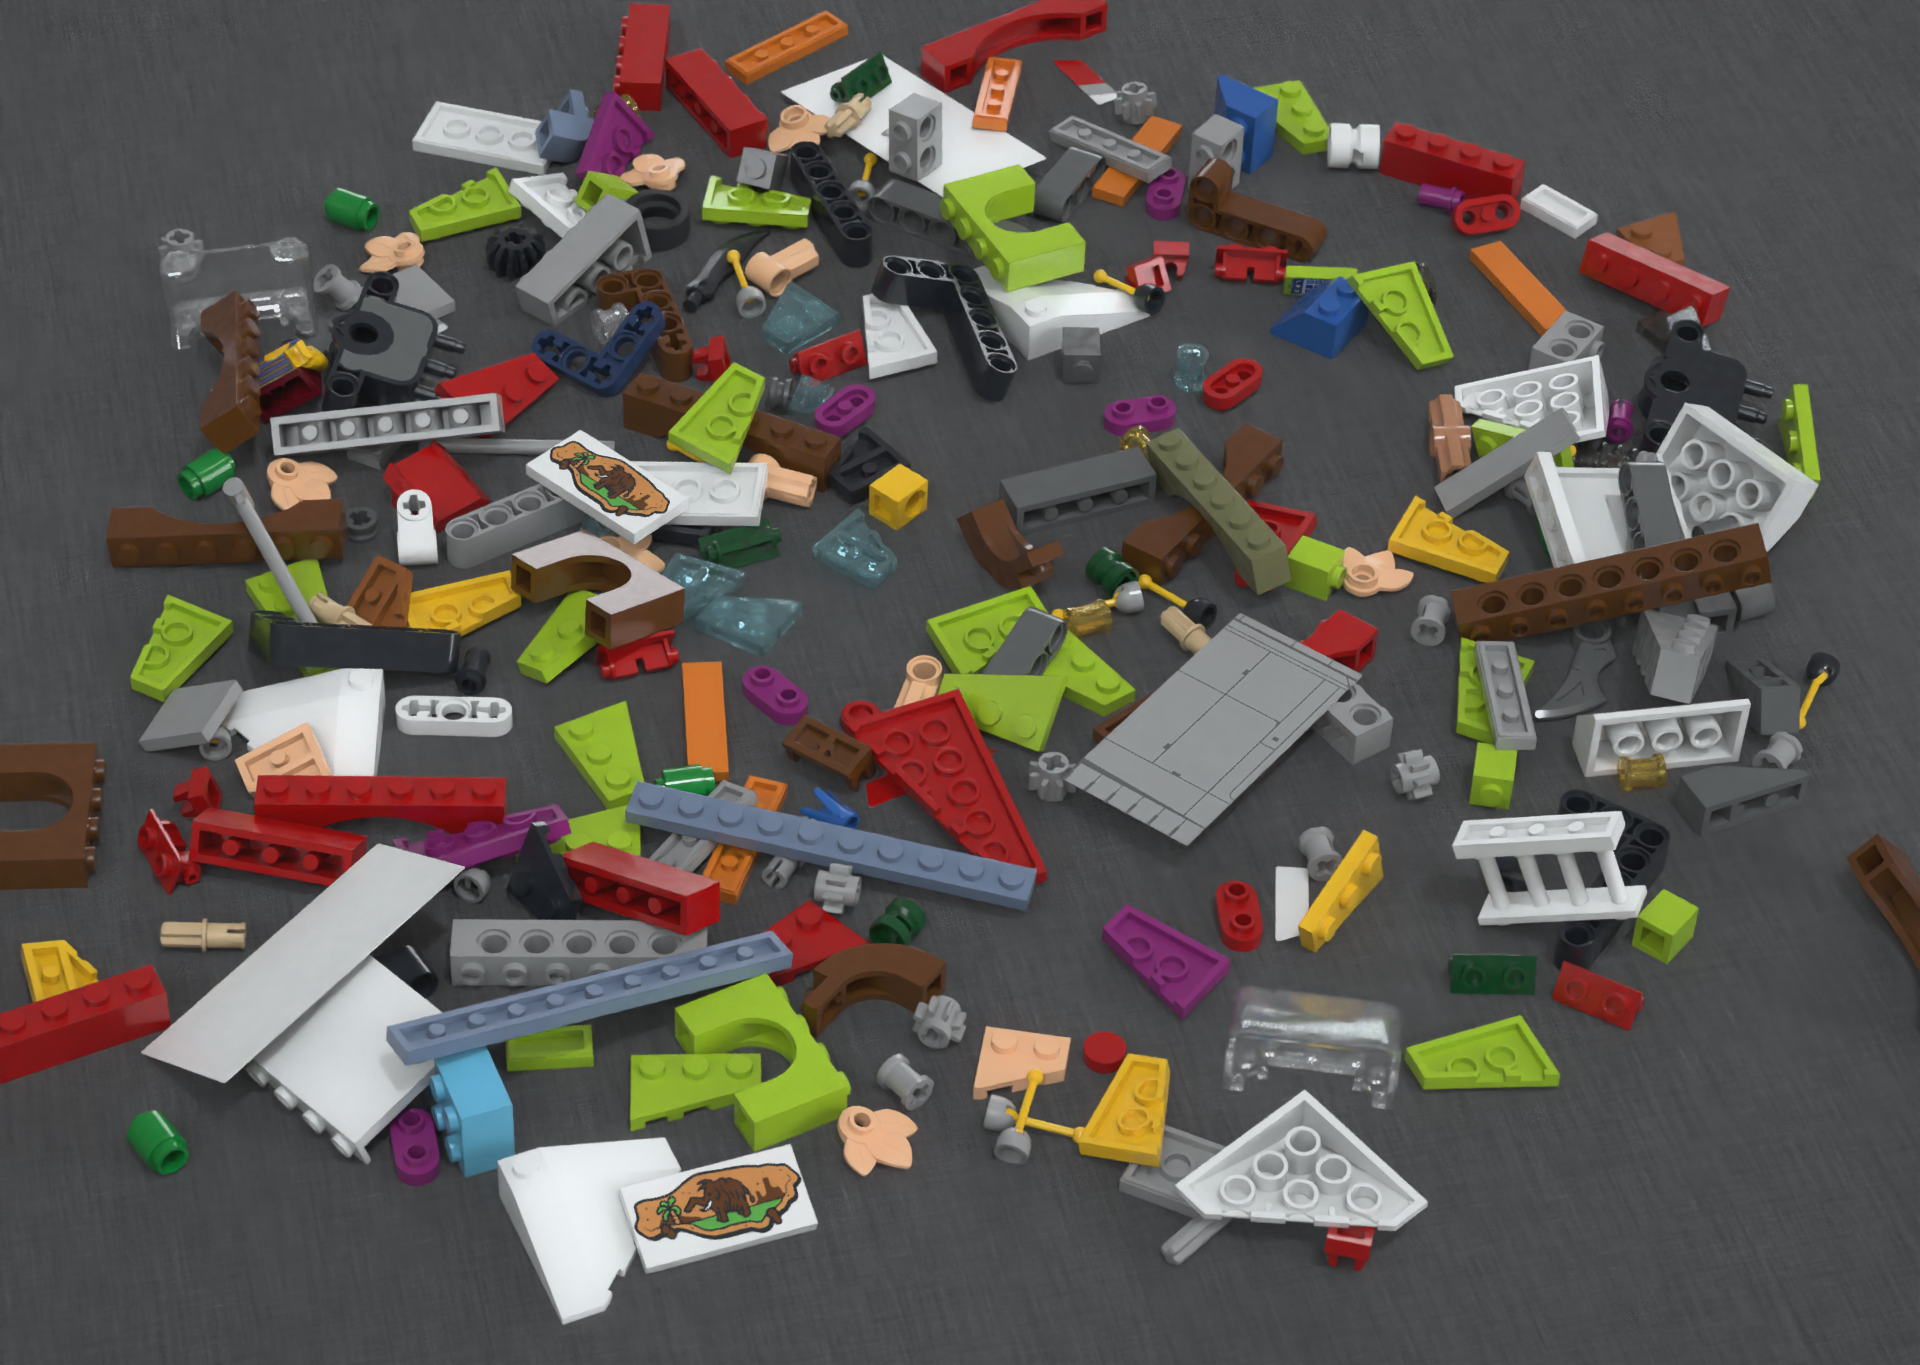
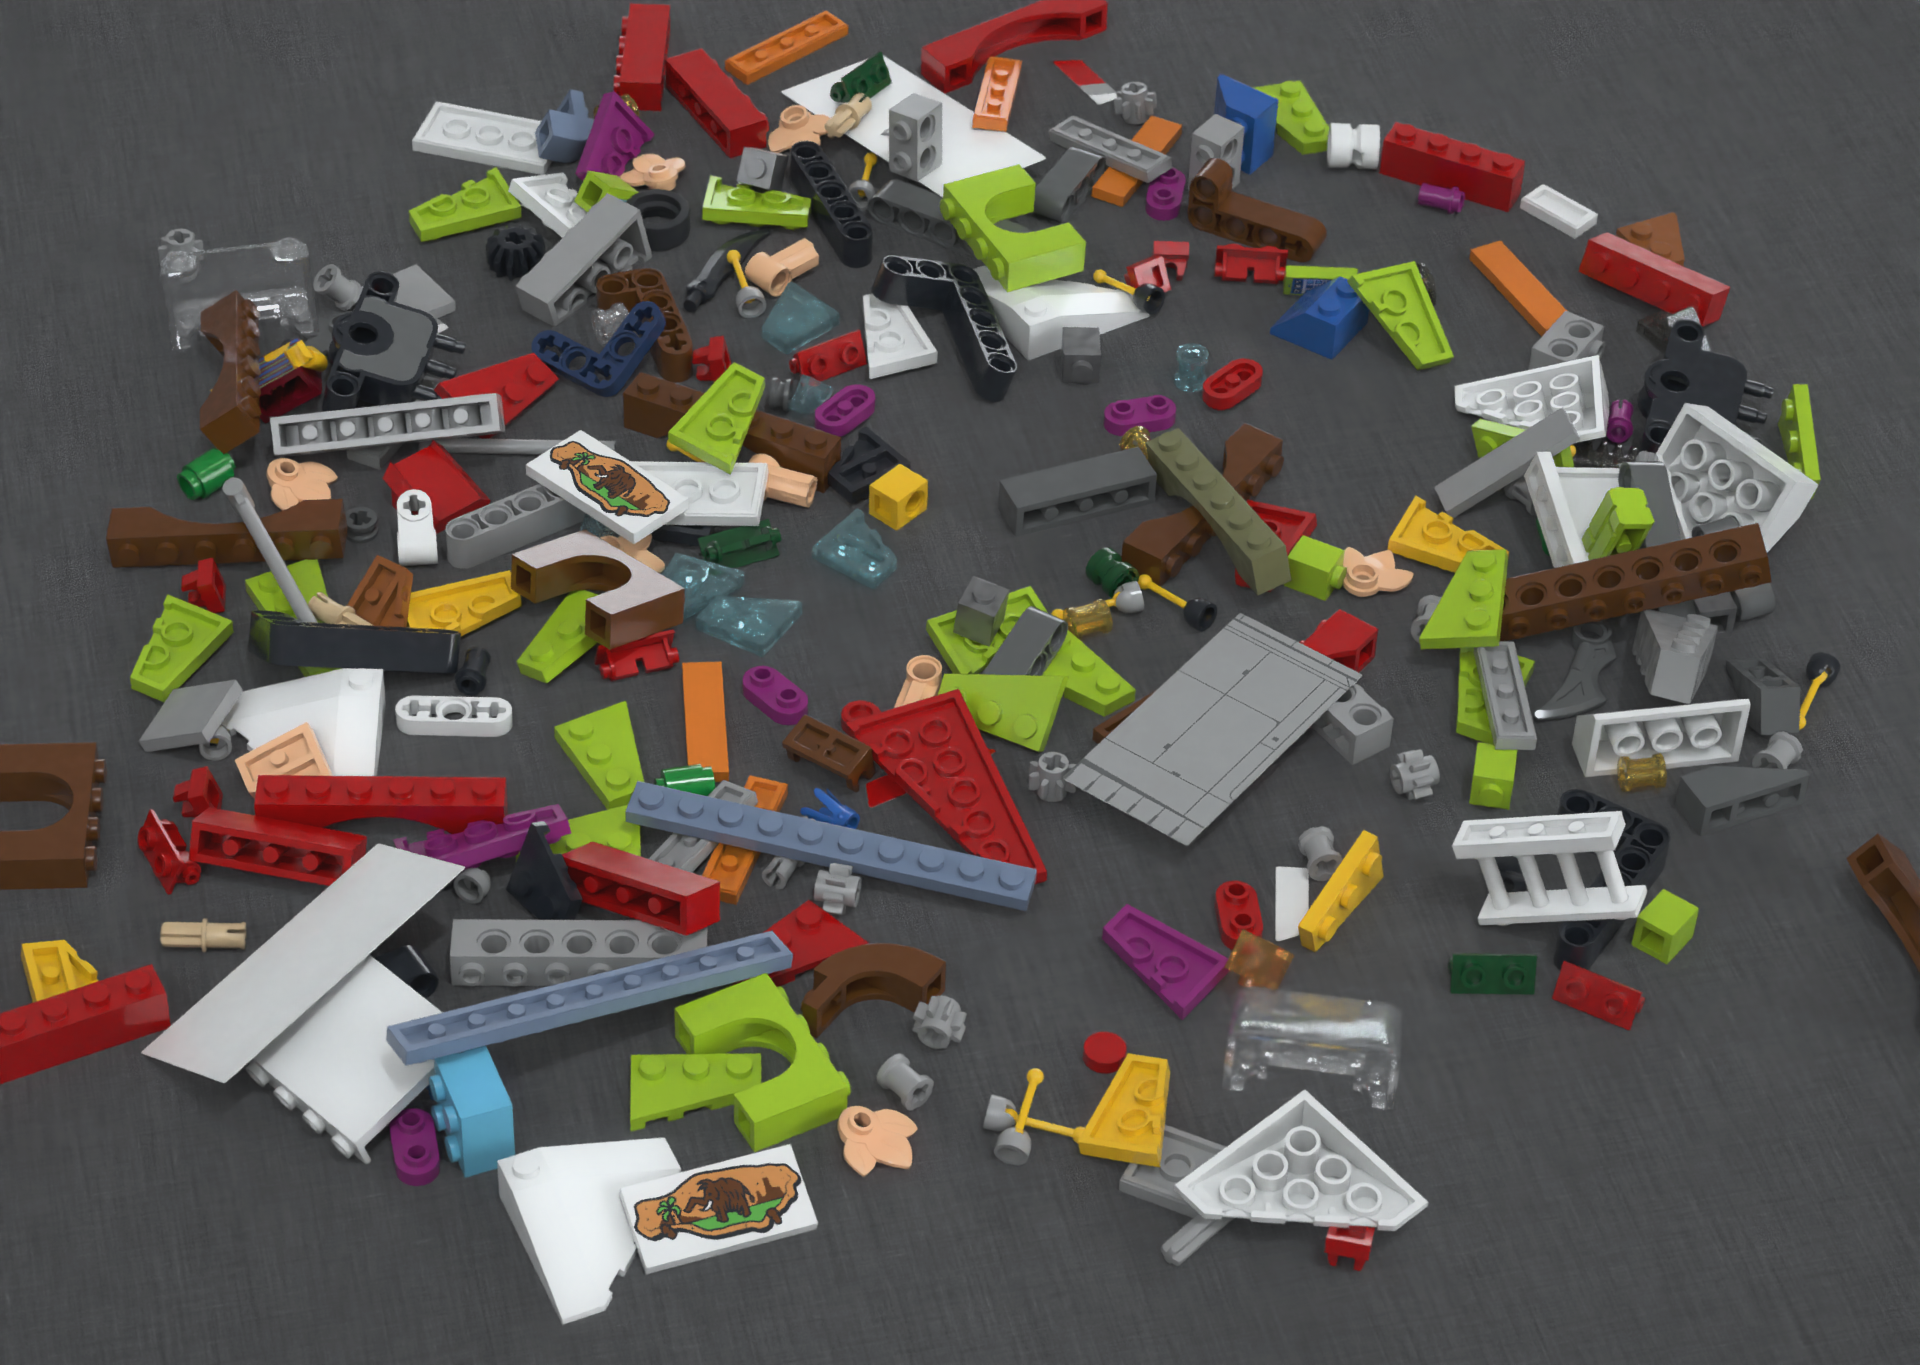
(157, 1142): green brick -> none
(208, 585): none -> red tile
(351, 209): green brick -> none
(391, 252): light nougat plate -> none
(551, 1049): lime tile -> none
(899, 923): dark green wheel -> none
(981, 611): none -> flat silver brick
(1004, 550): reddish brown arch -> none
(1010, 1055): light nougat wing -> none
(1190, 635): tan axle -> none
(1258, 961): none -> clear orange brick
(1448, 436): nougat piece -> none
(1471, 604): none -> lime wing
(1483, 215): red plate -> none
(1483, 1057): lime wing -> none
(1618, 523): none -> lime brick

